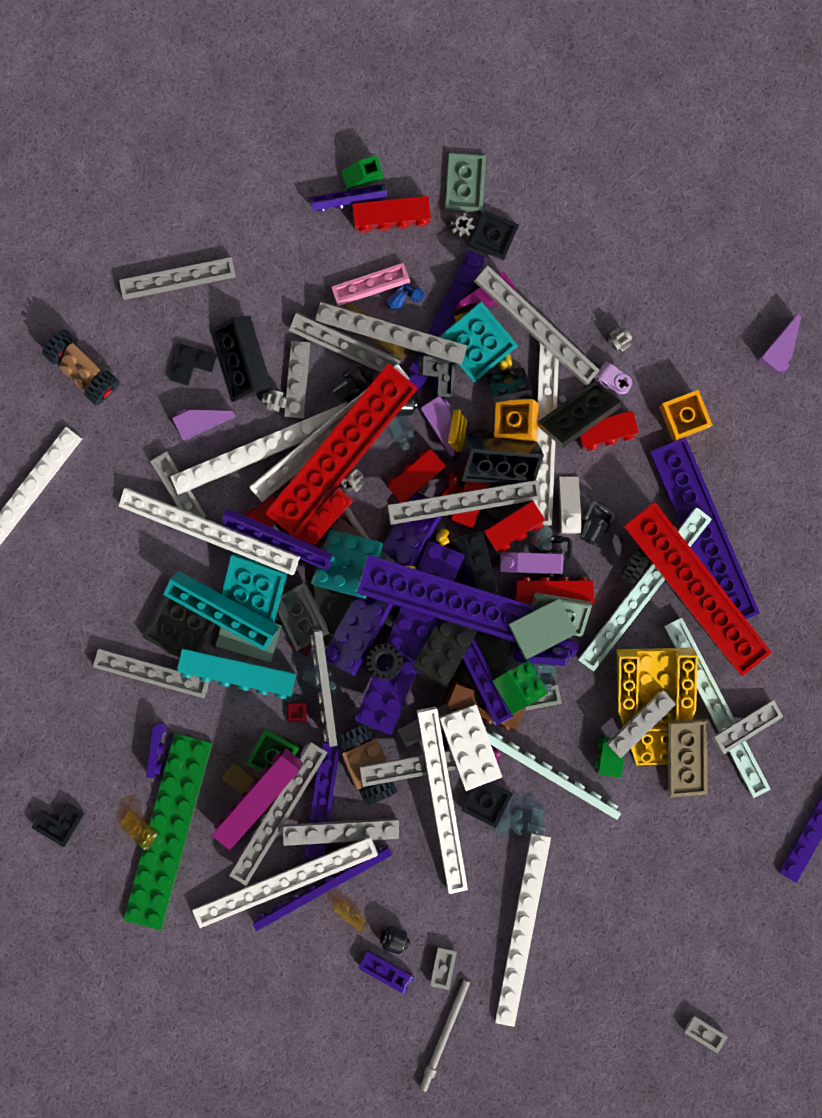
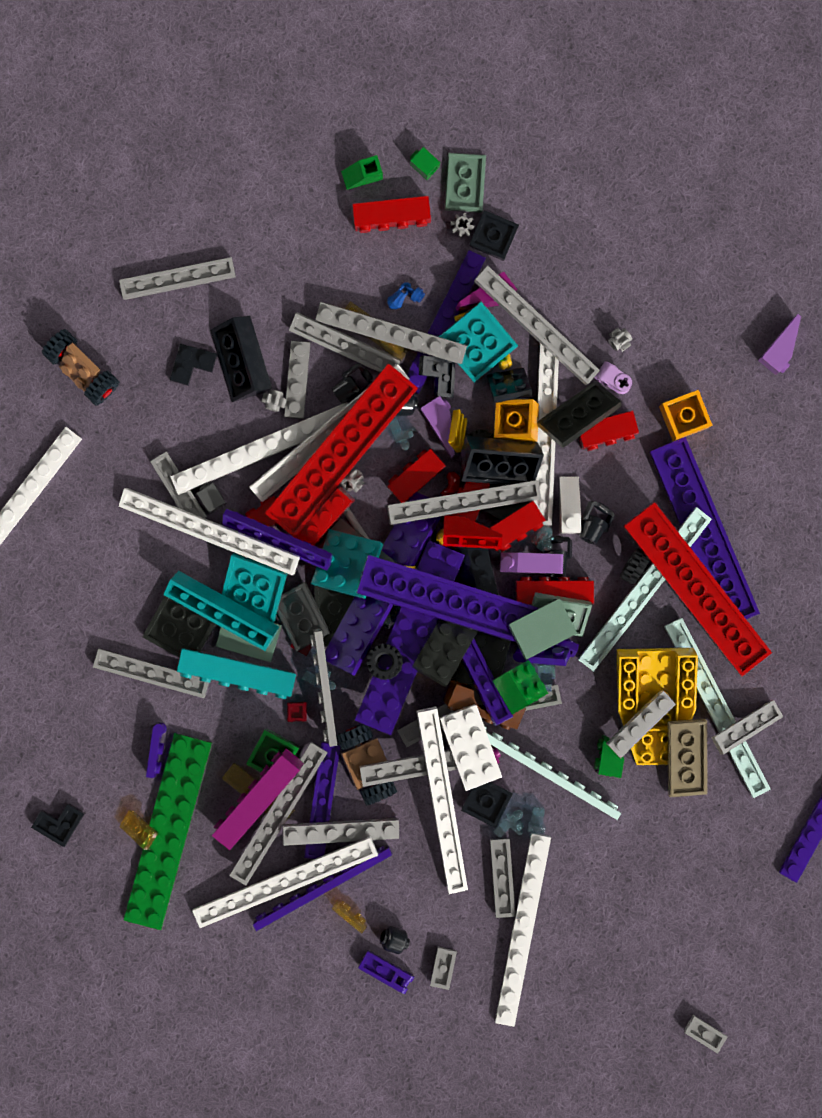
(197, 421): medium lavender slope -> none
(211, 497): none -> dark grey brick
(343, 198): dark purple plate -> none
(370, 284): bright pink plate -> none
(424, 163): none -> green brick
(431, 1070): light grey bar -> none
(466, 533): none -> red slope
(502, 877): none -> light grey plate

